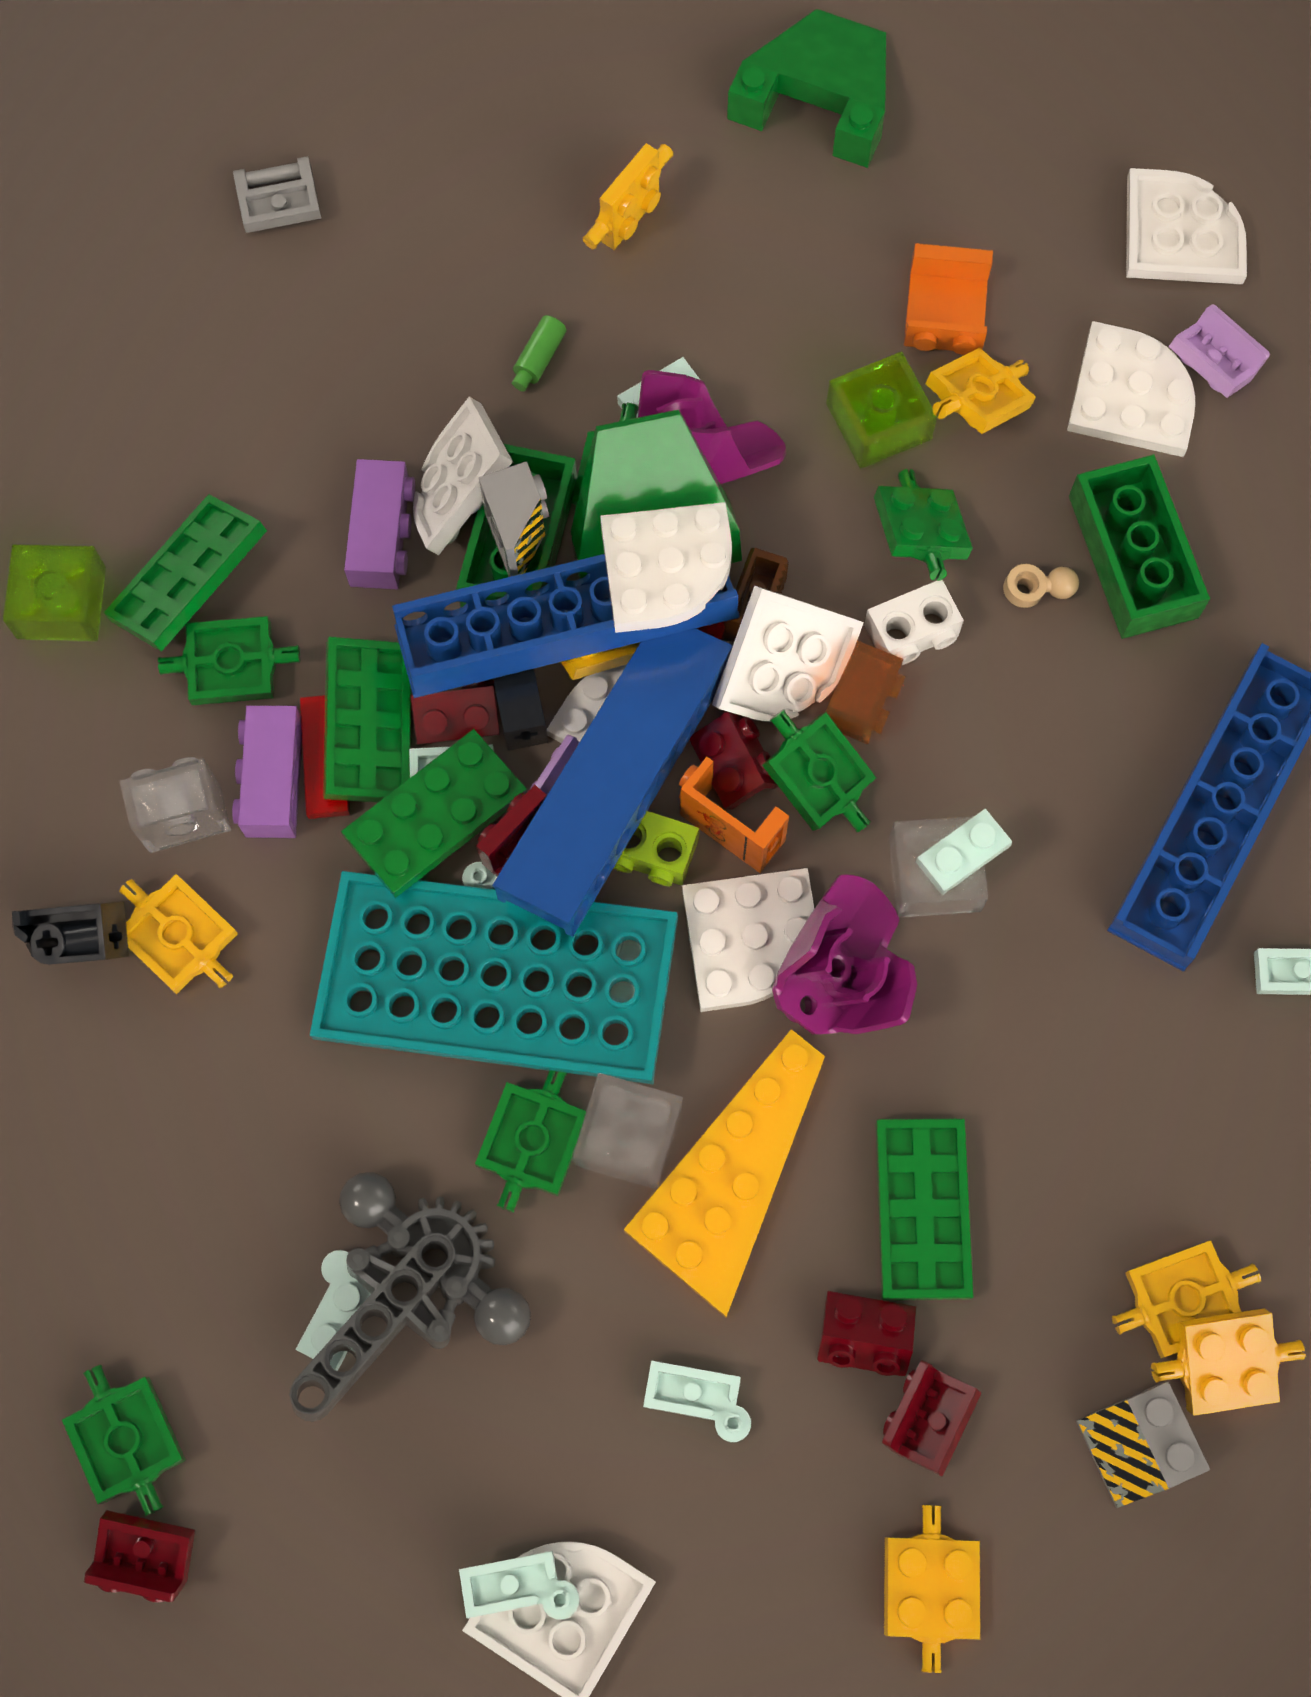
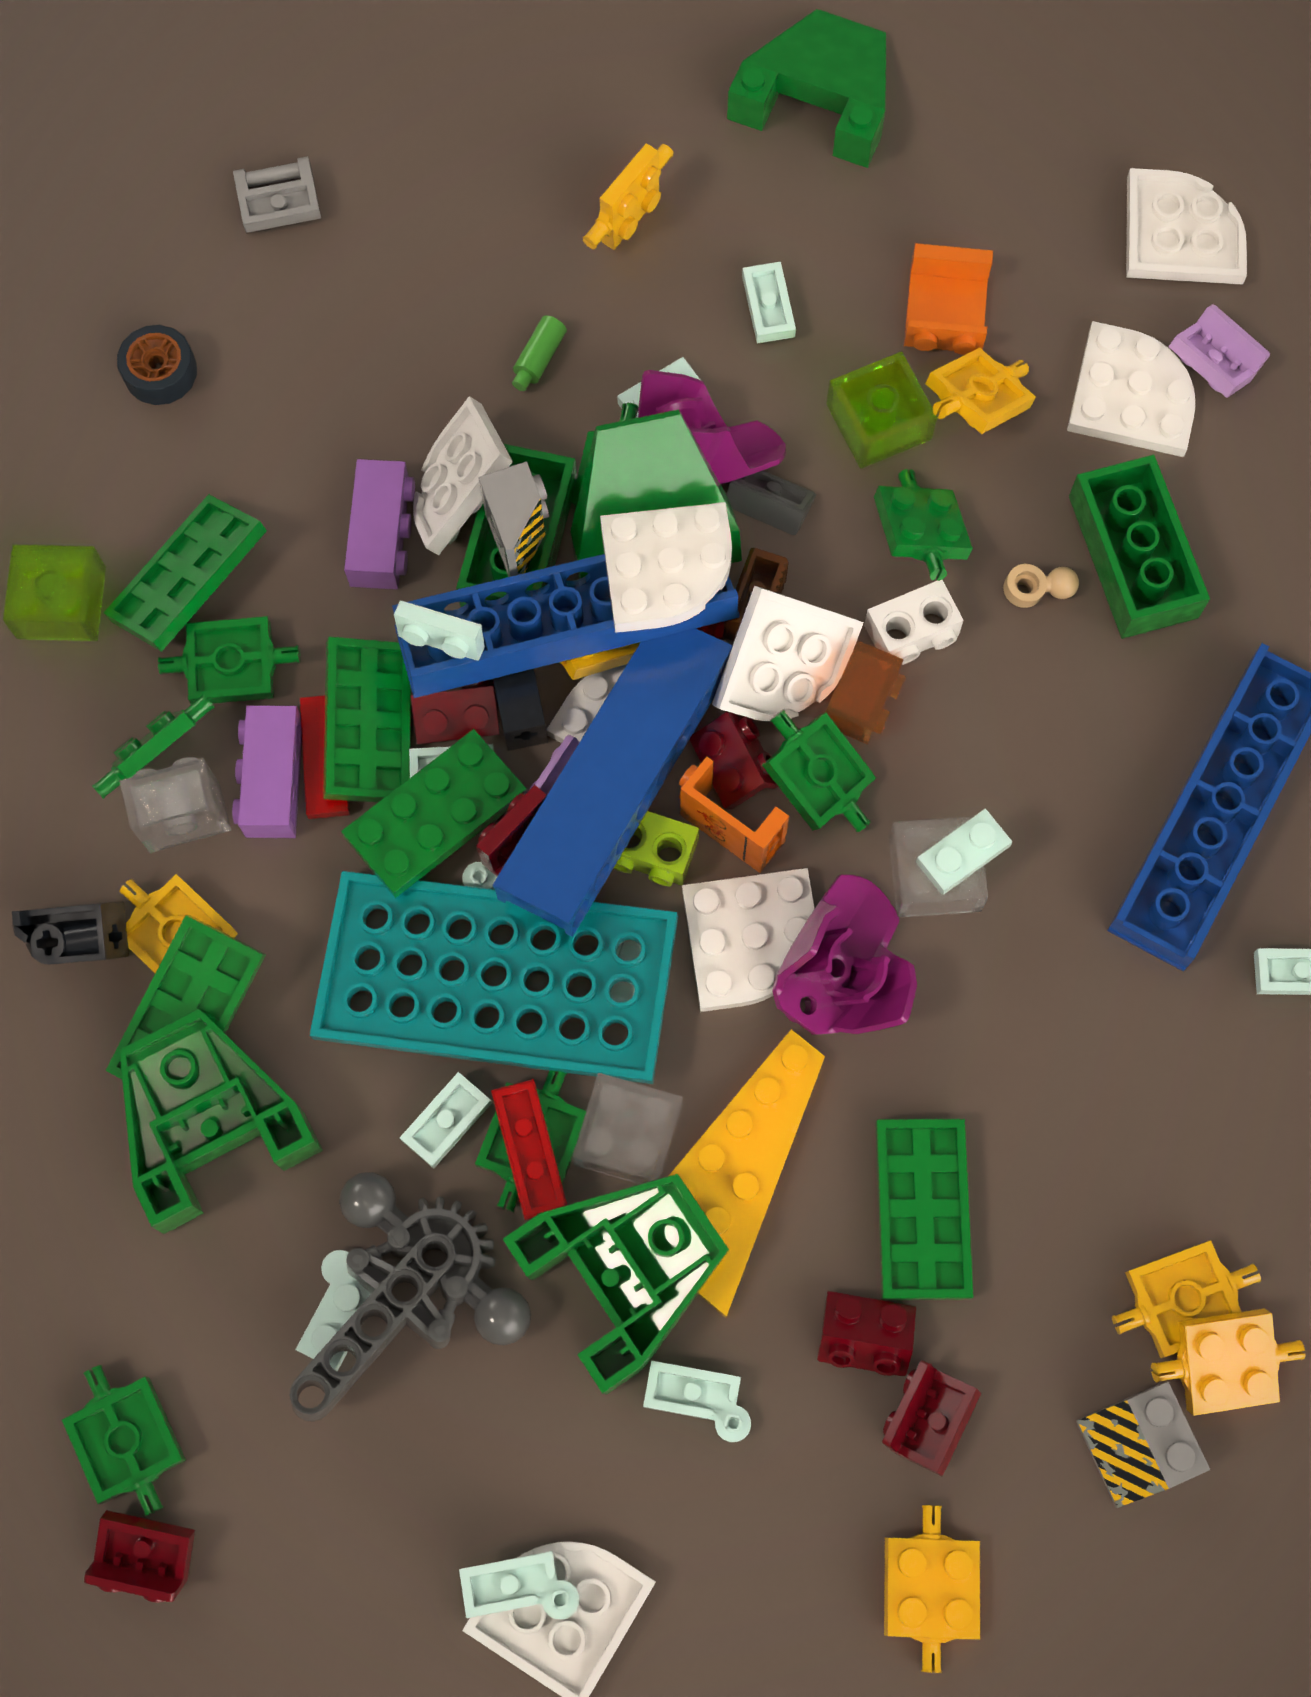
(152, 346): none -> wheel
(163, 732): none -> green plate
(193, 1101): none -> green wedge
(198, 972): none -> green plate
(442, 631): none -> light aqua plate
(446, 1120): none -> light aqua plate
(528, 1148): none -> red tile
(641, 1257): none -> green wedge
(768, 302): none -> light aqua plate
(771, 500): none -> dark grey slope

